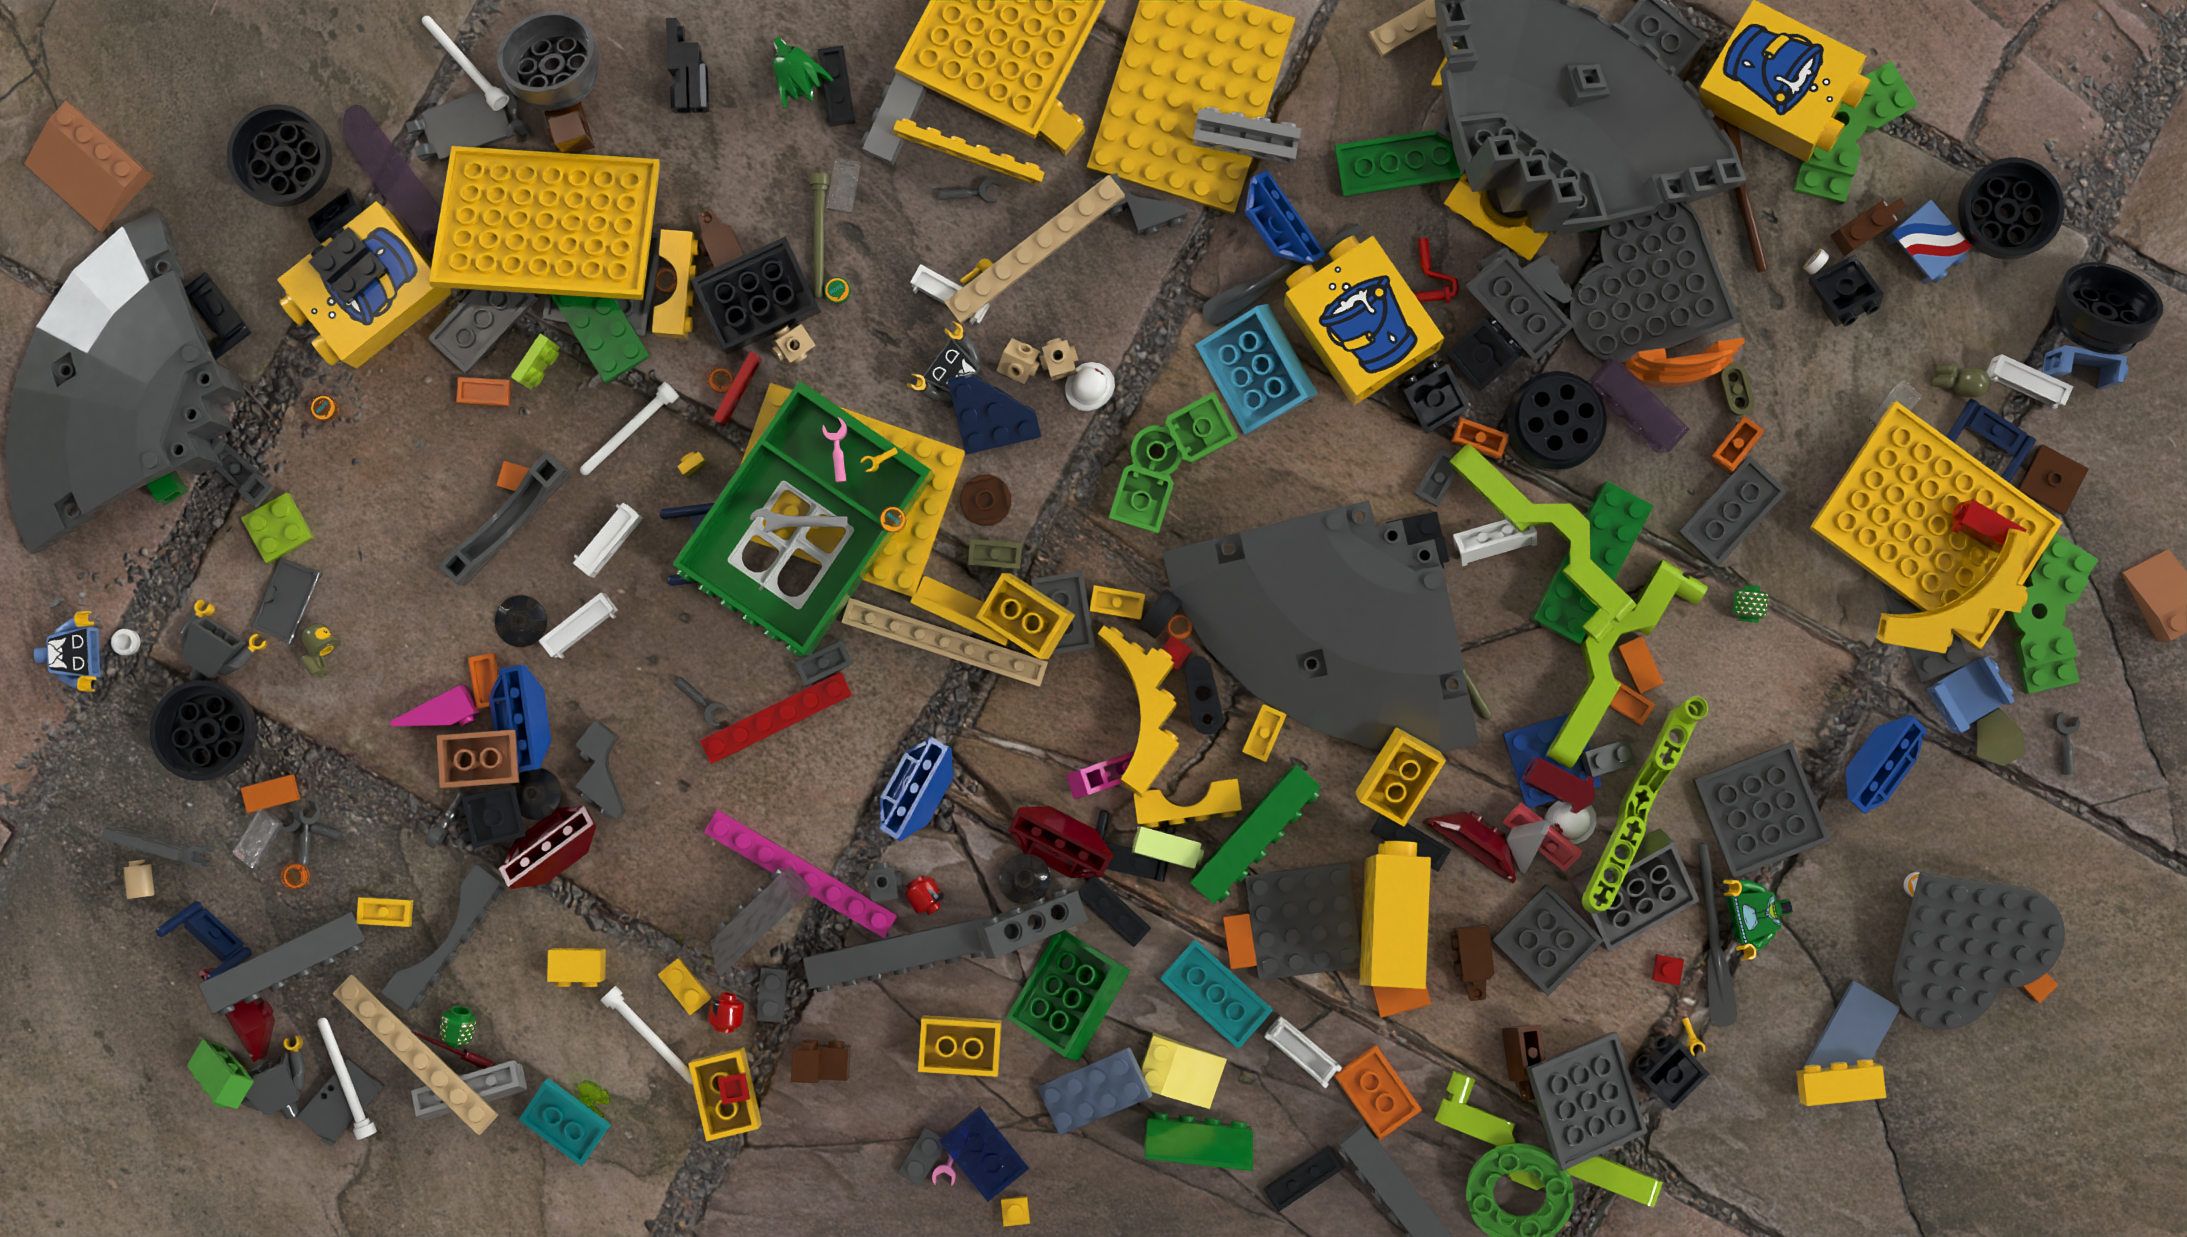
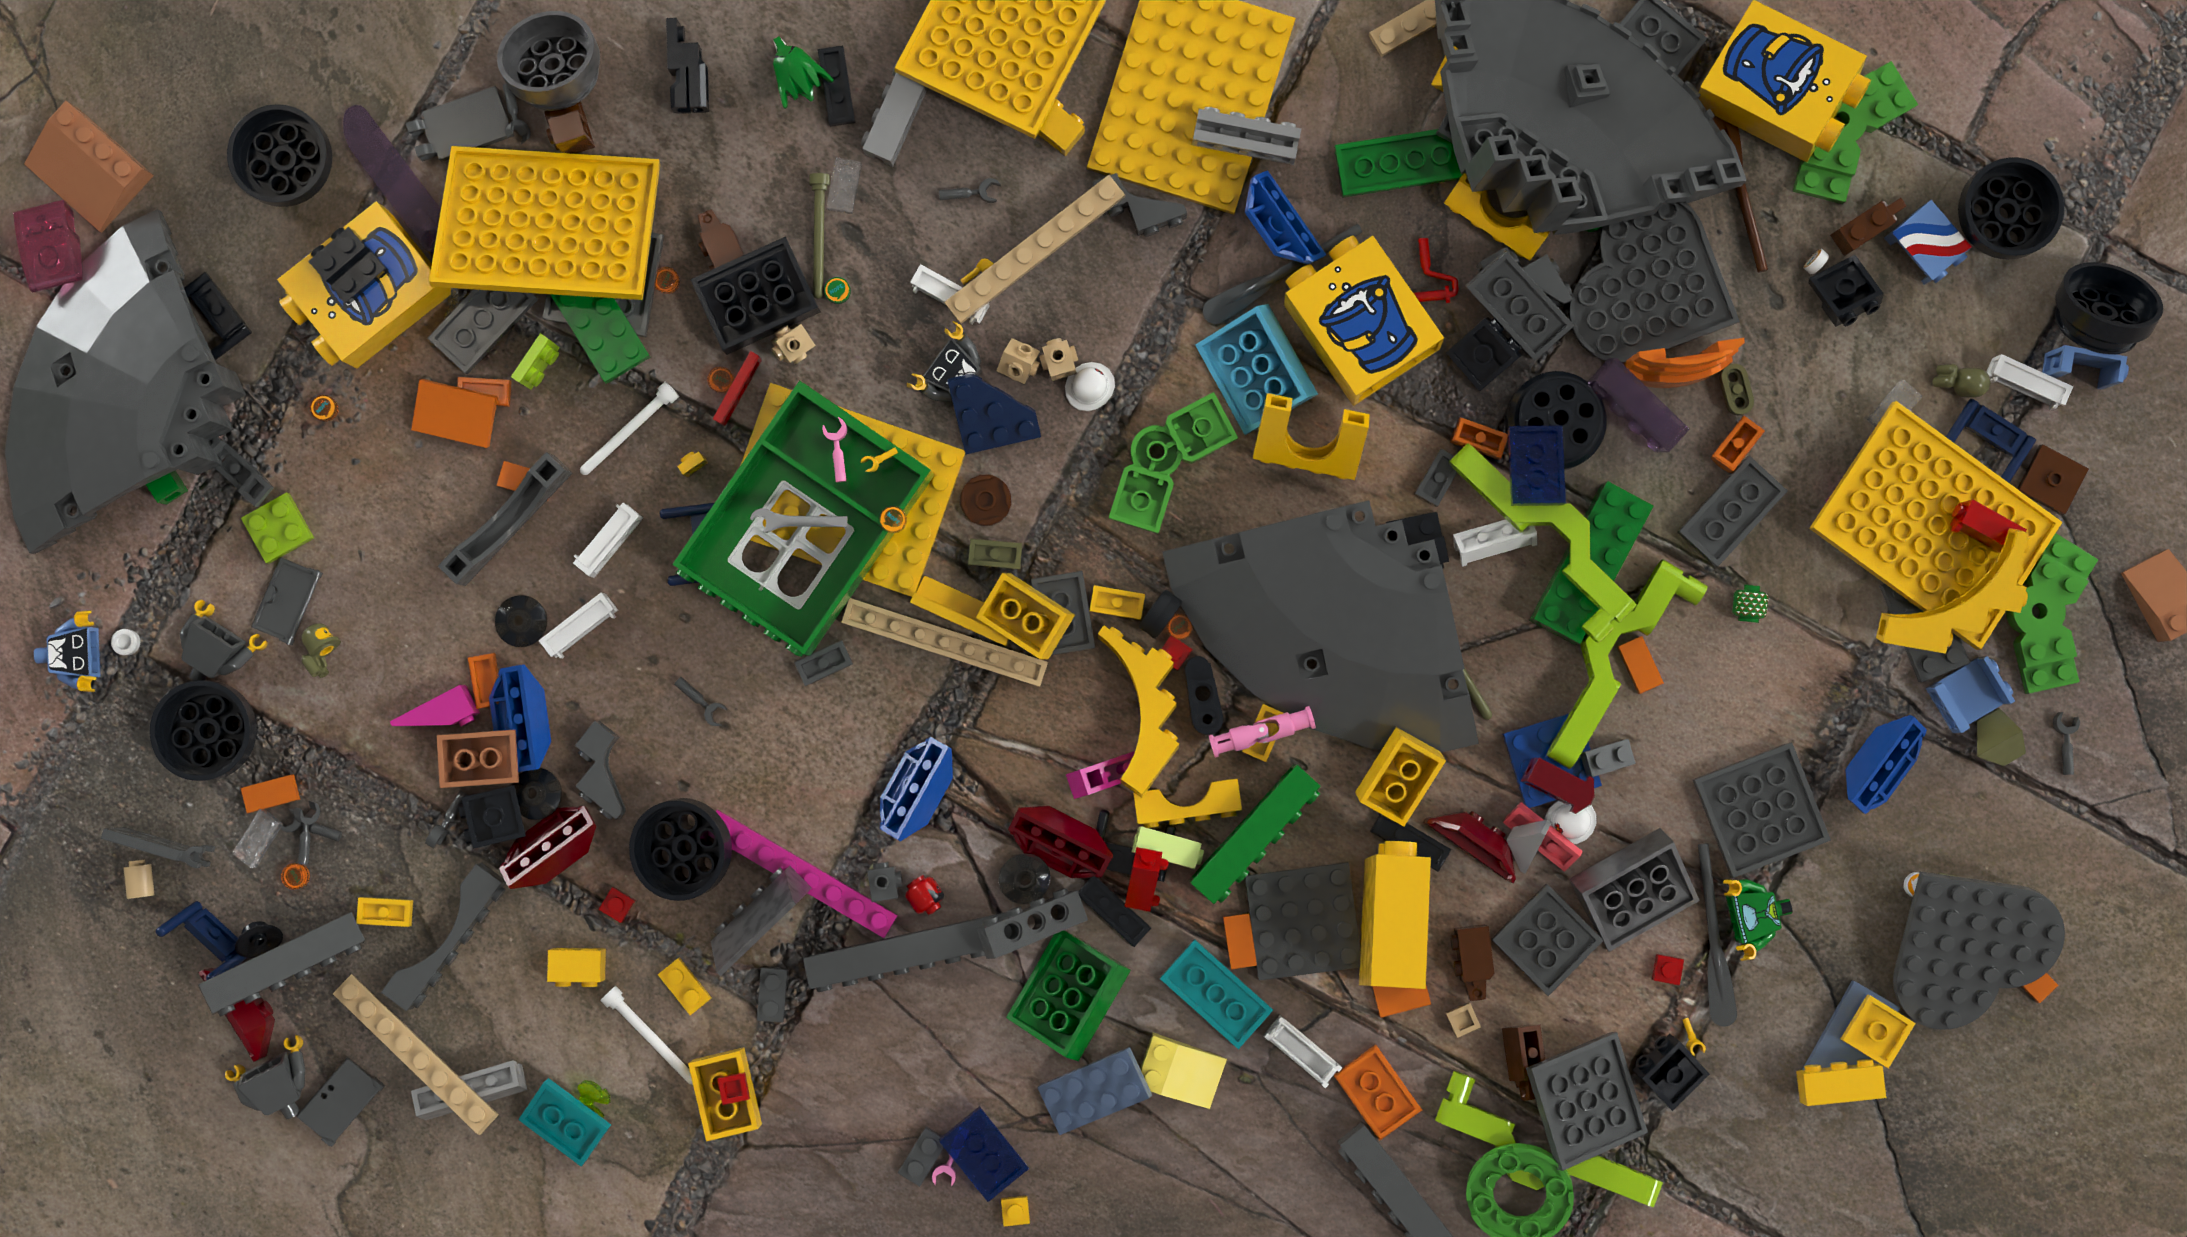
(48, 245): none -> clear pink slope
(220, 1074): bright green brick -> none
(258, 939): none -> black piece
(335, 215): black plate -> none
(362, 1125): white piece -> none
(454, 413): none -> orange tile
(457, 1026): green head -> none
(466, 1055): dark red sword -> none
(495, 97): white piece -> none
(617, 904): none -> red plate
(666, 877): none -> black wheel
(672, 316): yellow arch -> none
(725, 1013): red head -> none
(776, 718): red plate -> none
(820, 1062): reddish brown brick -> none
(960, 1045): yellow brick -> none
(978, 155): yellow plate -> none
(1144, 879): none -> red brick
(1198, 1141): green slope -> none
(1246, 736): none -> bright pink piece
(1303, 1178): black tile -> none
(1337, 458): none -> yellow arch
(1433, 395): black plate -> none
(1463, 1019): none -> tan plate
(1536, 465): none -> clear blue plate
(1631, 704): orange tile -> none
(1646, 783): lime beam -> none
(1877, 1031): none -> yellow plate

